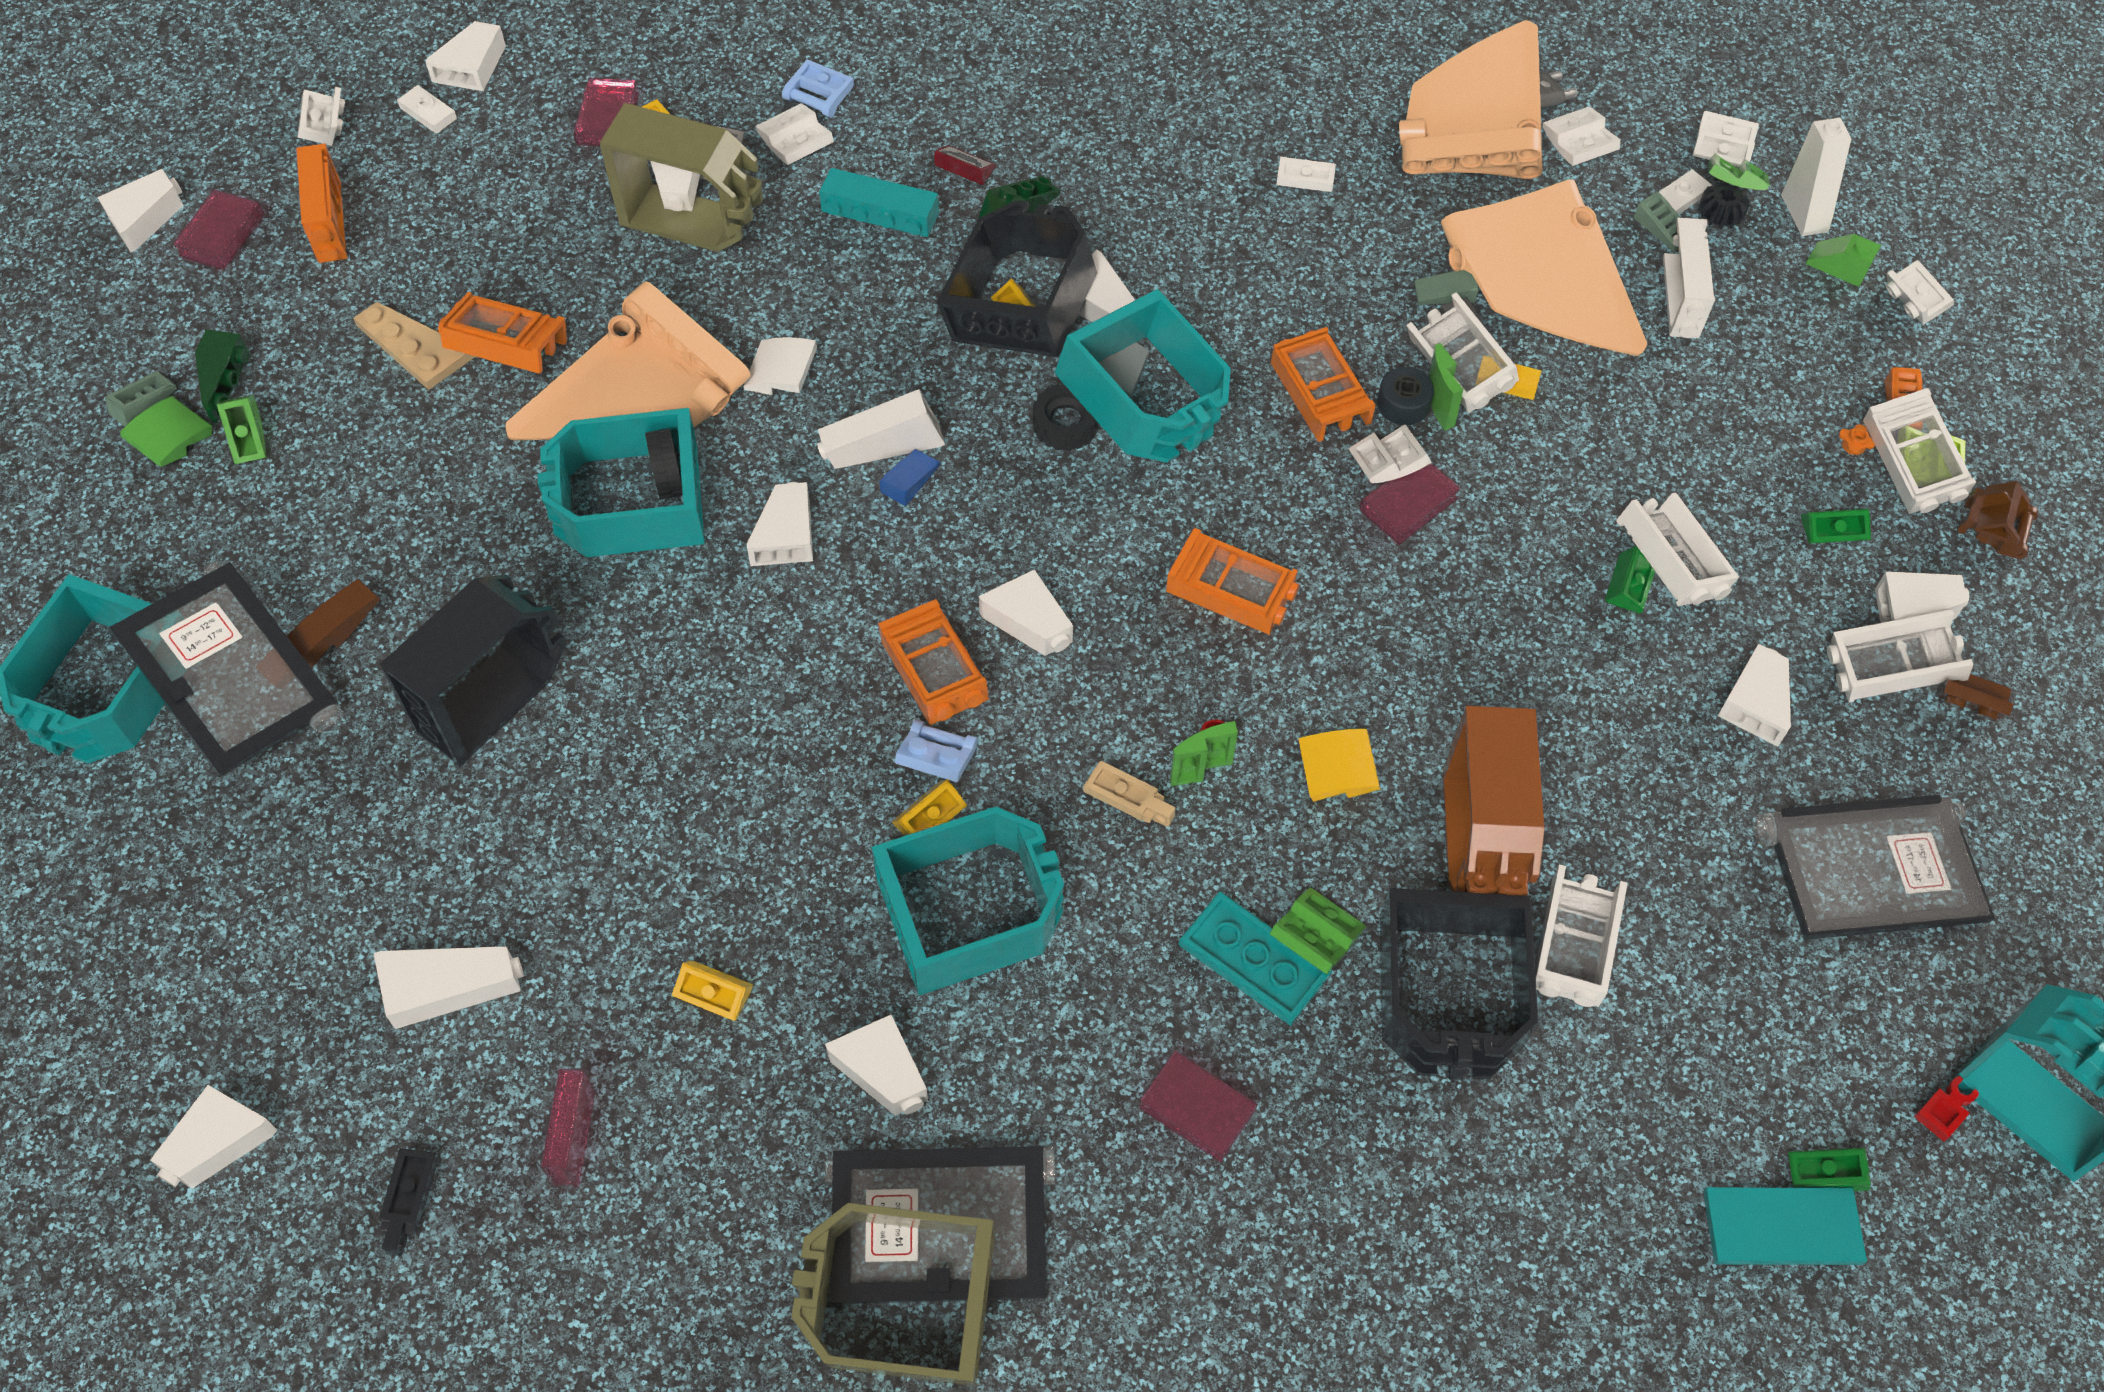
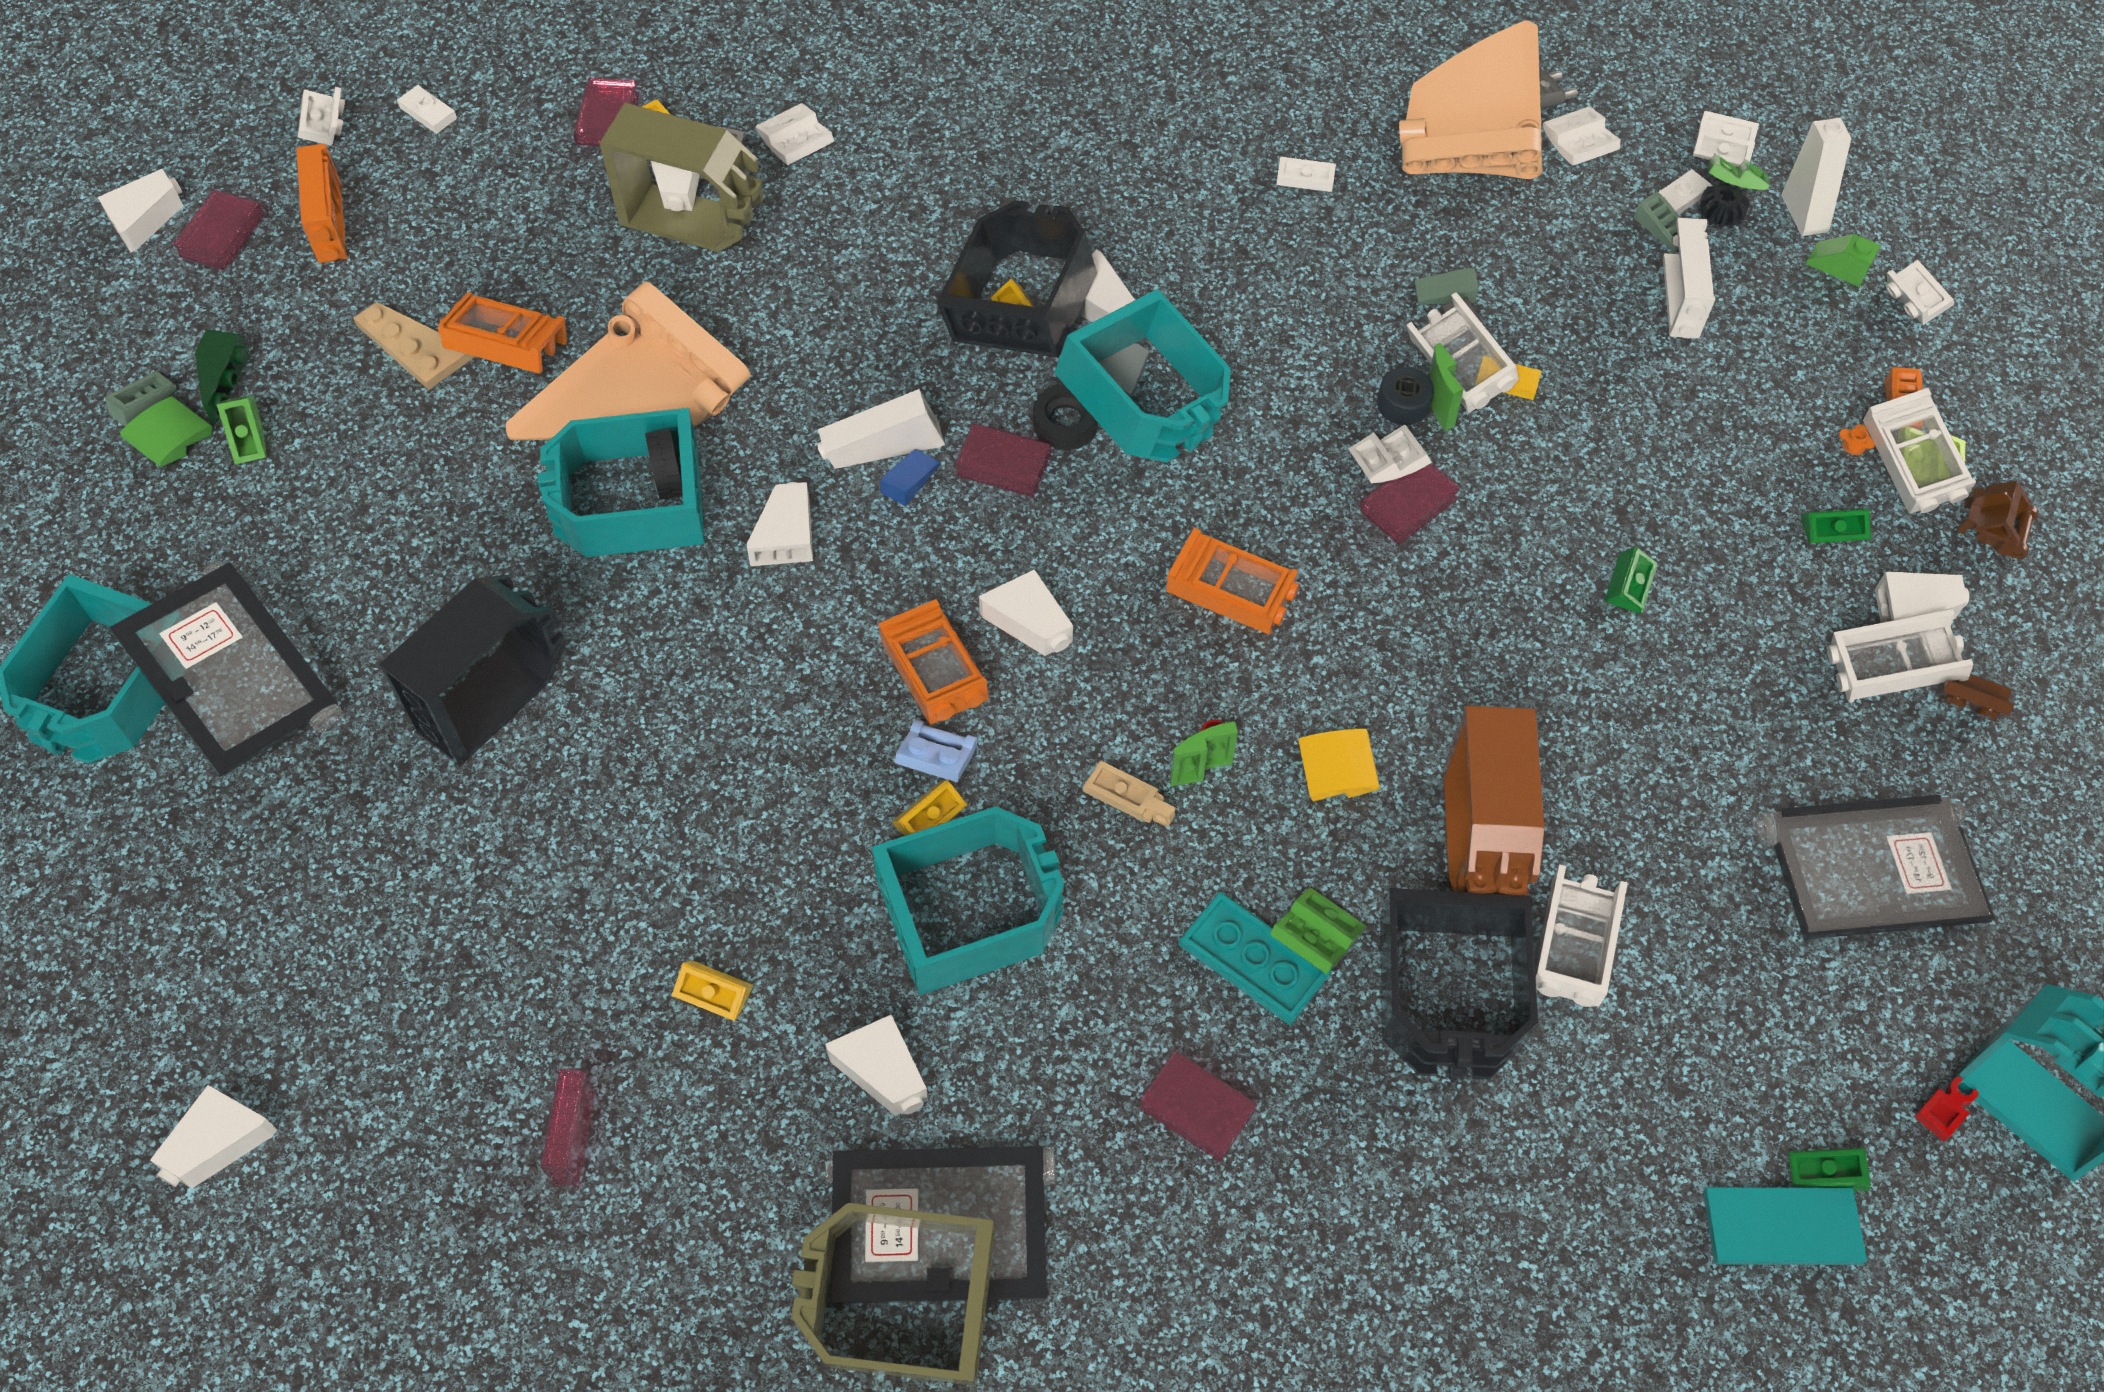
(333, 621): reddish brown slope -> none
(406, 1198): black hinge -> none
(441, 981): white slope -> none
(468, 57): white slope -> none
(781, 365): white slope -> none
(820, 81): light blue plate -> none
(879, 202): teal brick -> none
(963, 164): dark red slope -> none
(1003, 460): none -> clear pink piece
(1033, 190): dark green slope -> none
(1320, 382): orange door -> none
(1547, 267): light nougat panel -> none
(1679, 550): white door -> none
(1761, 697): white slope -> none

